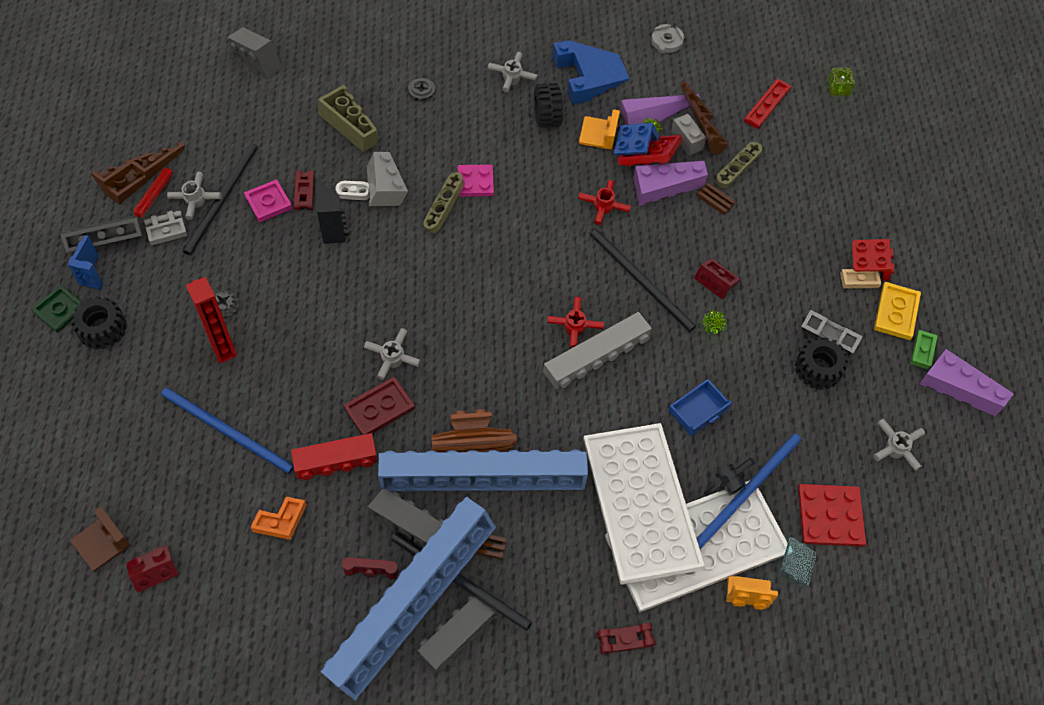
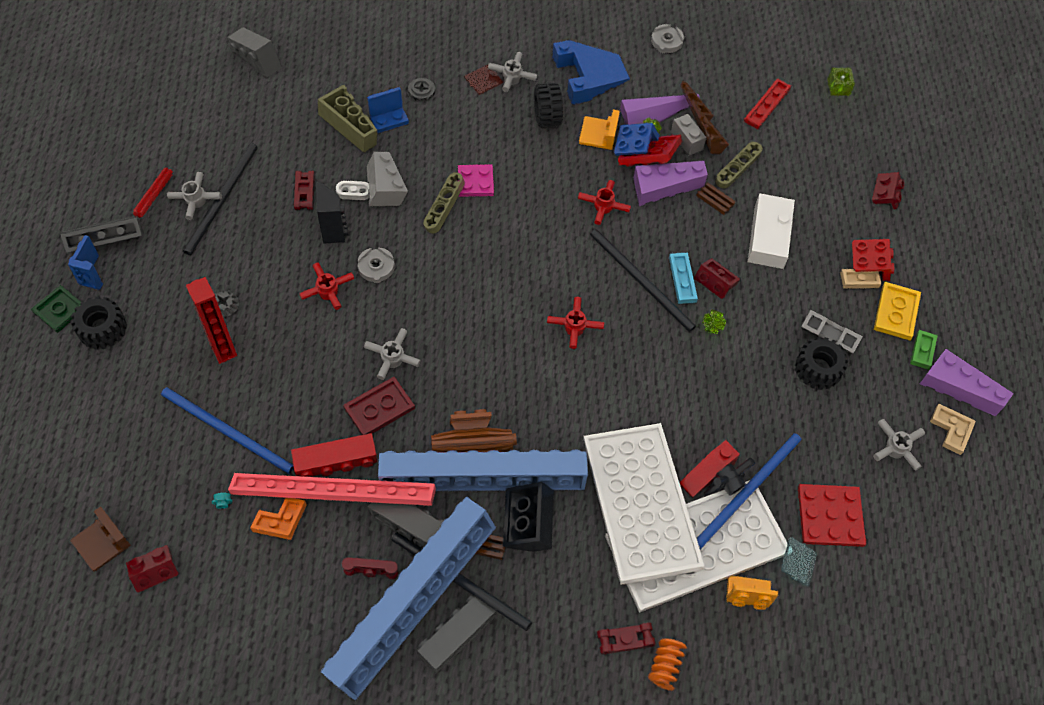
(126, 179): reddish brown wedge -> none
(165, 231): light grey plate -> none
(222, 500): none -> teal plate
(268, 200): dark pink plate -> none
(322, 283): none -> red bar
(332, 489): none -> coral plate
(379, 273): none -> light grey plate
(387, 110): none -> blue bracket
(483, 79): none -> clear red piece
(528, 517): none -> black slope
(597, 350): light grey brick -> none
(665, 662): none -> orange piece
(683, 278): none -> medium azure plate
(699, 407): blue container -> none
(706, 470): none -> red slope
(771, 231): none -> white brick
(888, 189): none -> dark red bracket
(958, 427): none -> tan plate

